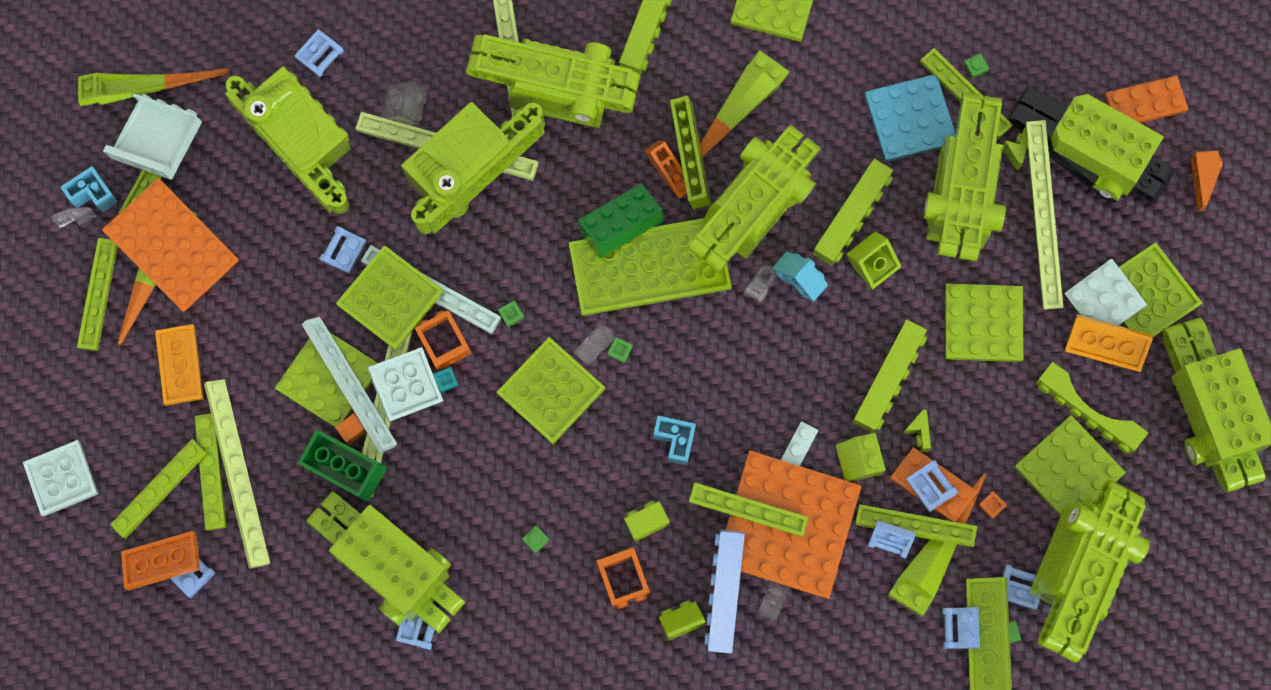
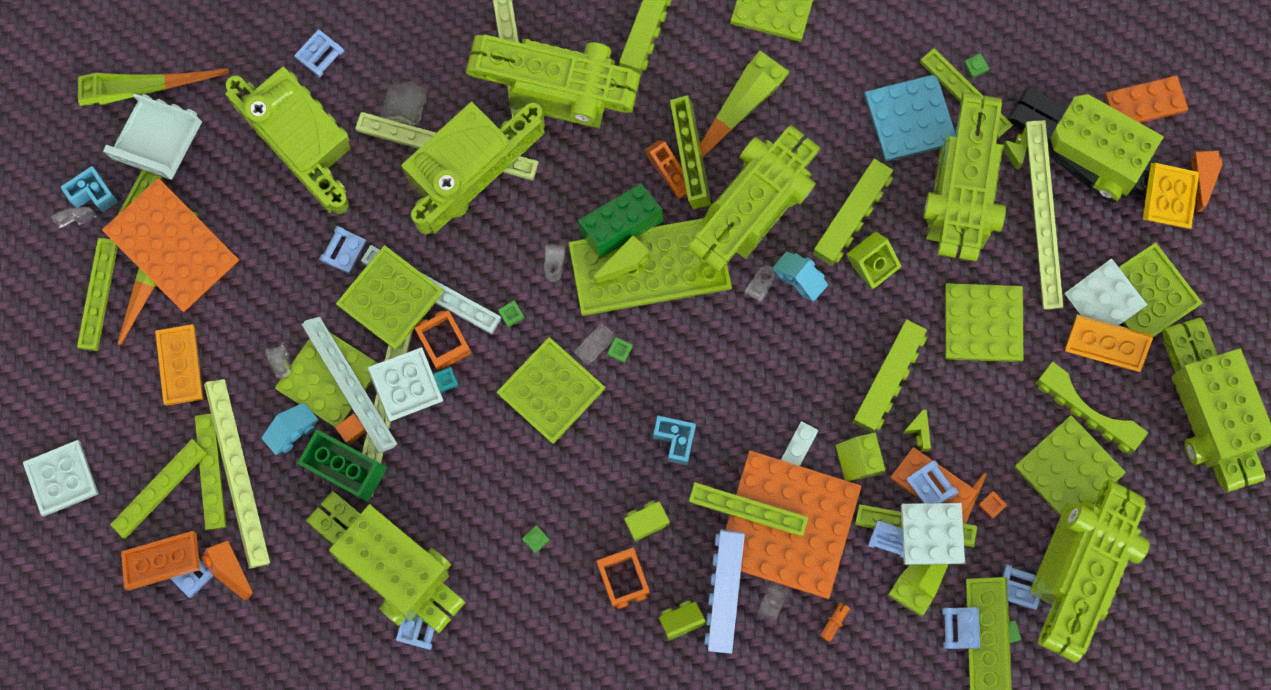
(225, 567): none -> orange slope
(279, 360): none -> clear piece
(288, 428): none -> medium azure brick
(554, 259): none -> clear piece
(626, 259): none -> lime slope
(835, 622): none -> orange axle
(932, 533): none -> light aqua plate
(1171, 195): none -> yellow plate

